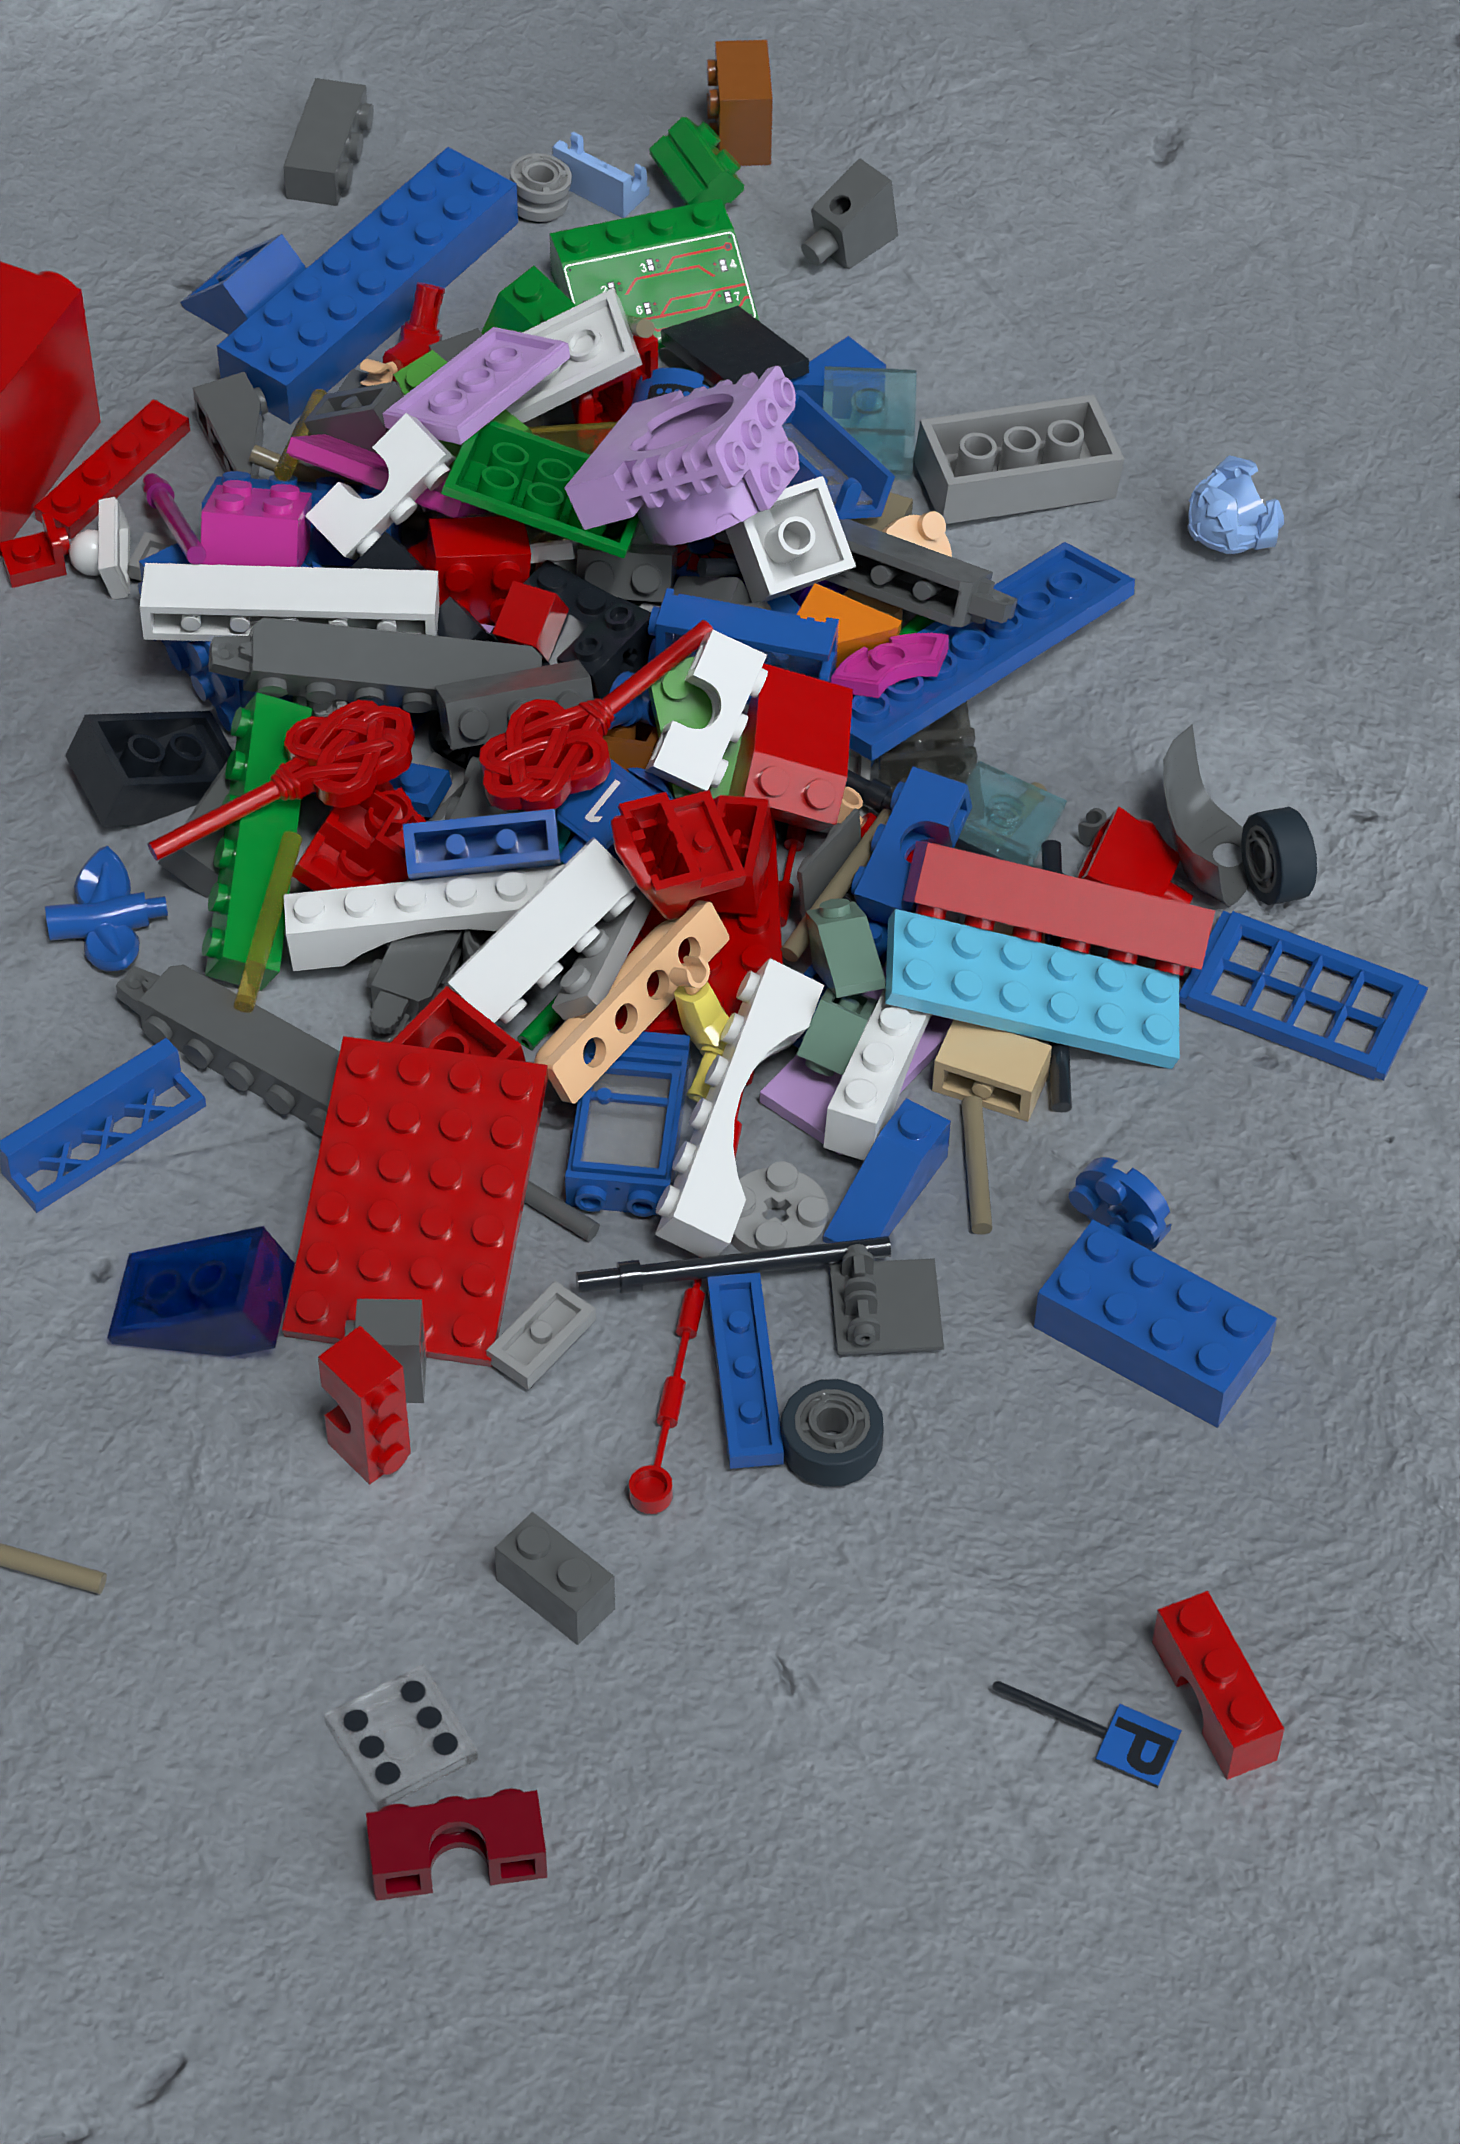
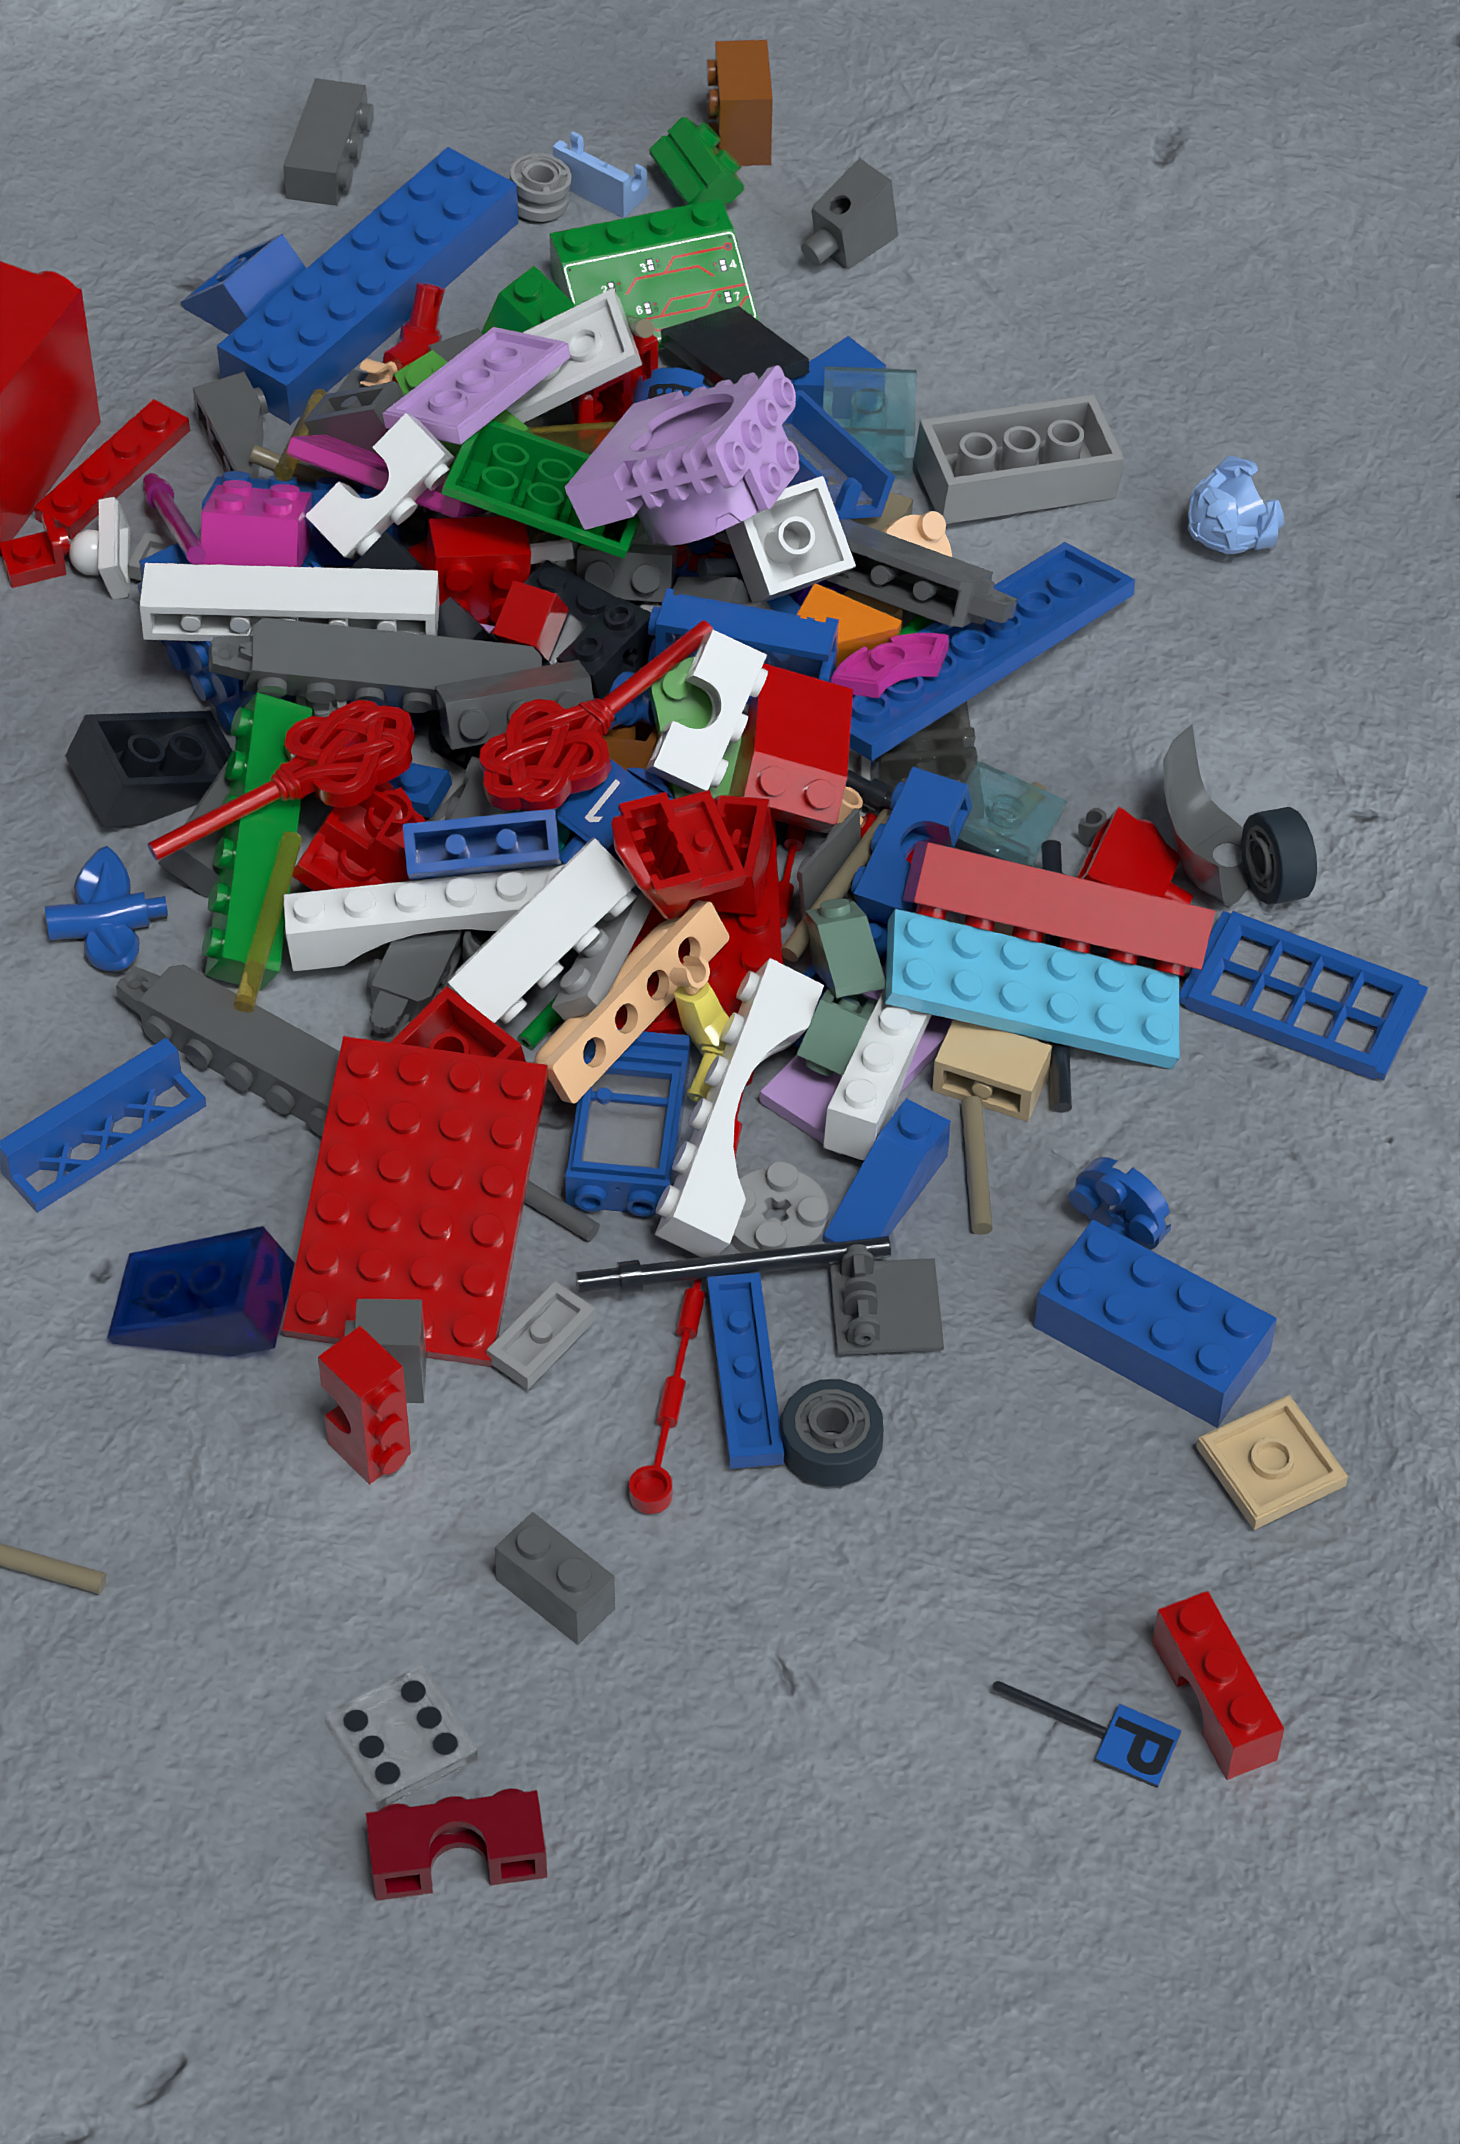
(1271, 1462): none -> tan plate

